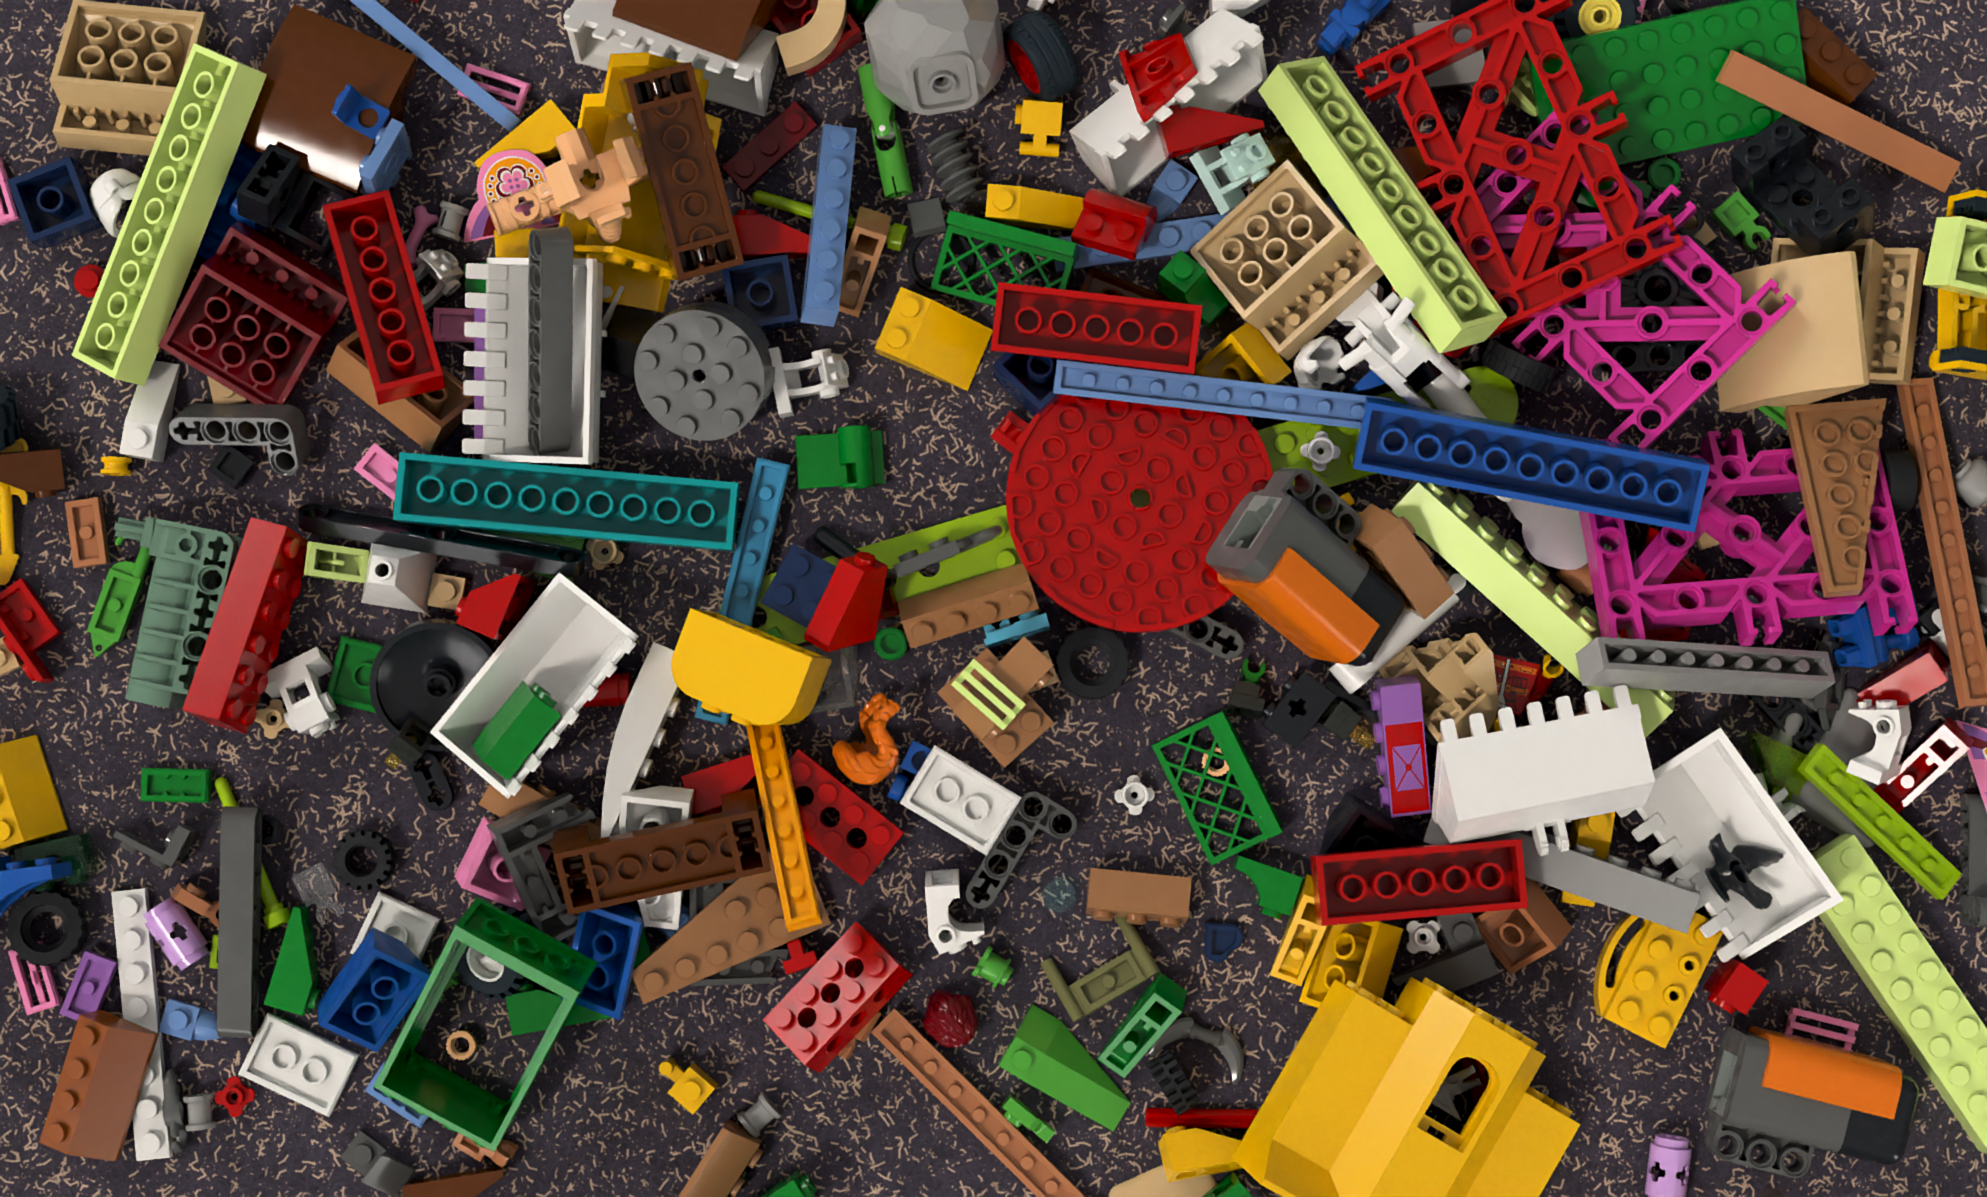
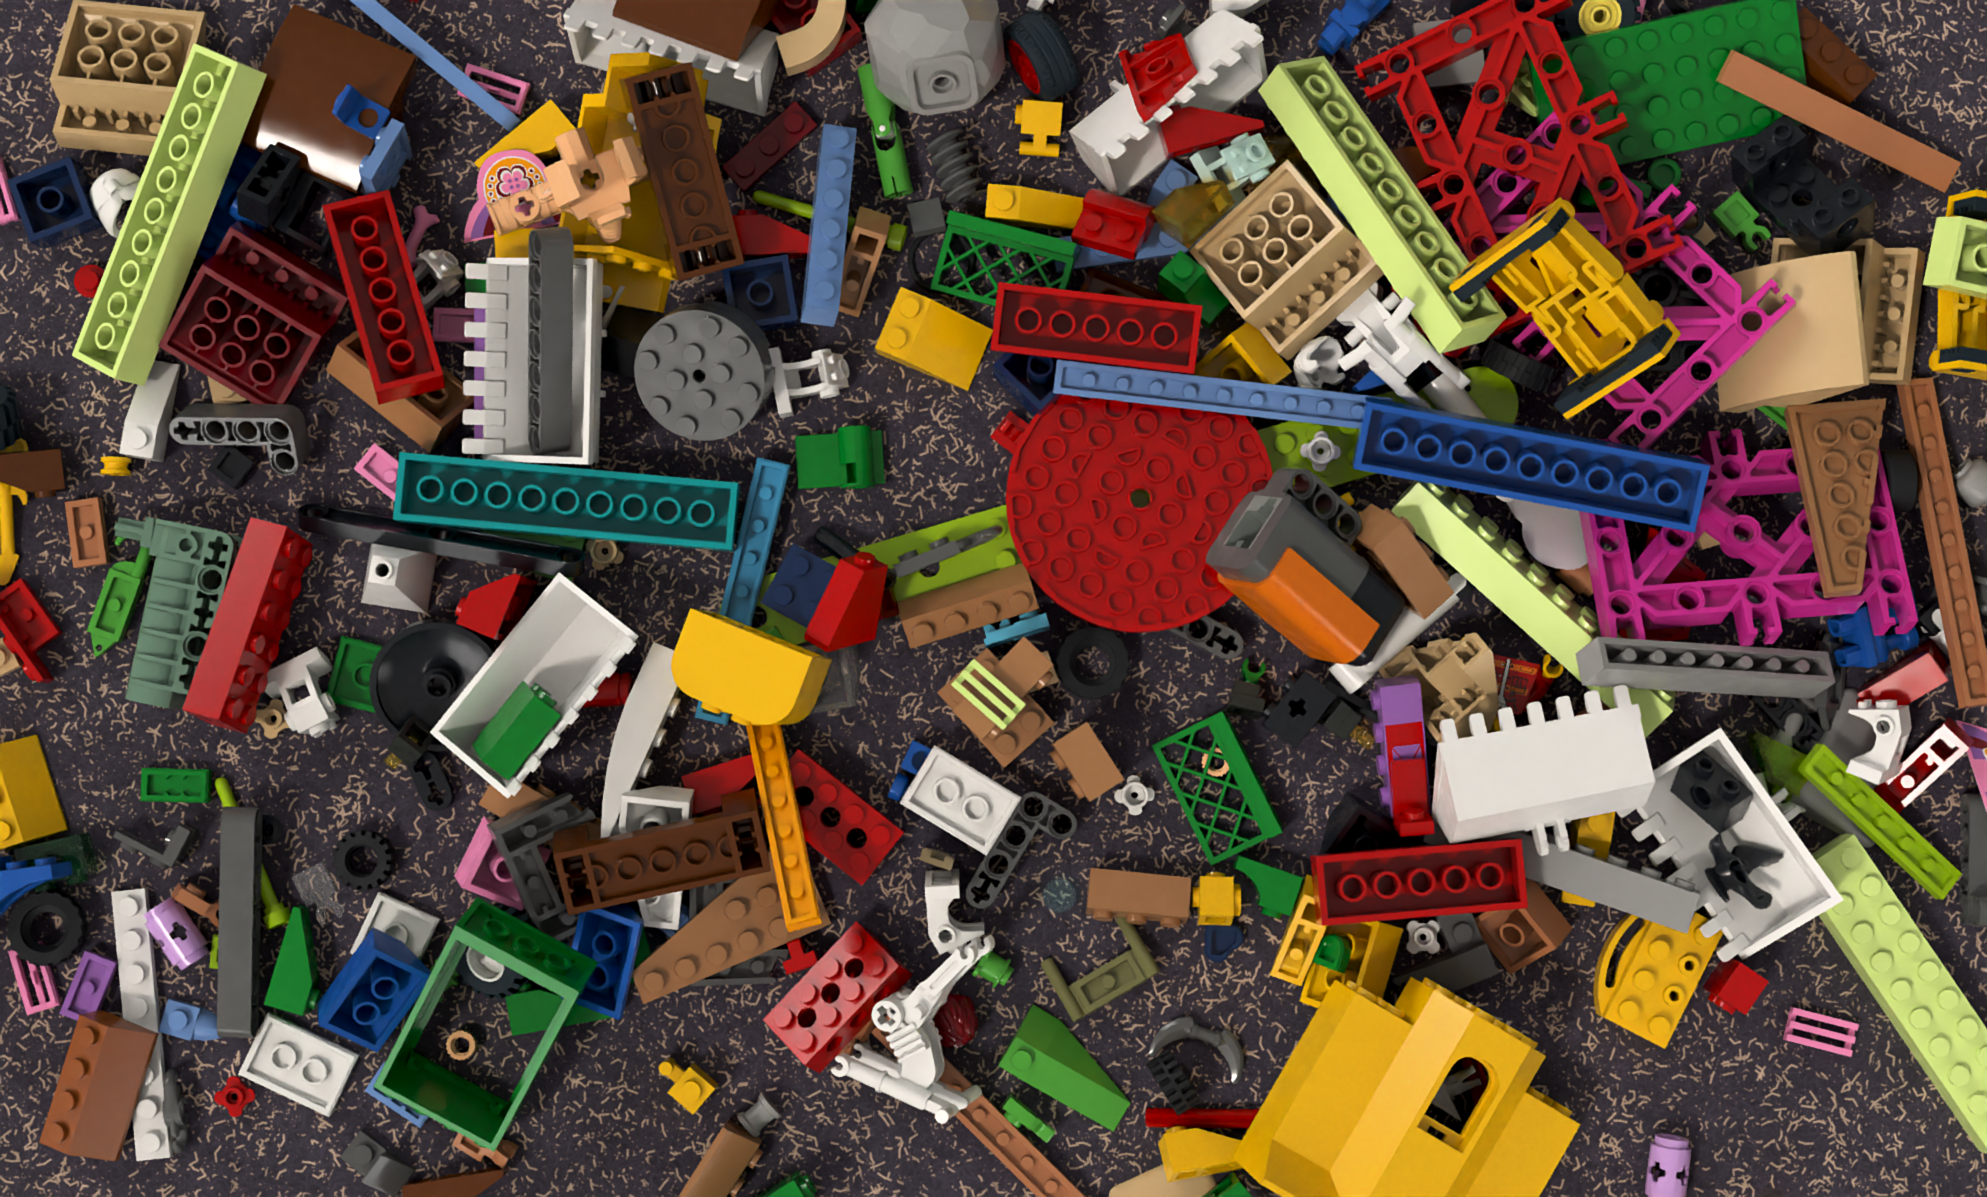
(199, 1111): light grey bush -> none
(336, 562): yellowish green slope -> none
(446, 591): tan plate -> none
(450, 221): light grey bush -> none
(878, 754): orange hair -> none
(890, 643): green tile -> none
(916, 1042): none -> white piece
(937, 858): none -> dark tan tile
(1086, 762): none -> medium nougat brick
(1143, 1024): green slope -> none
(1193, 210): none -> clear yellow slope
(1216, 899): none -> yellow brick
(1333, 953): none -> green tile
(1410, 798): none -> red bracket
(1613, 302): none -> yellow container
(1711, 792): none -> black brick
(1805, 1097): piece -> none

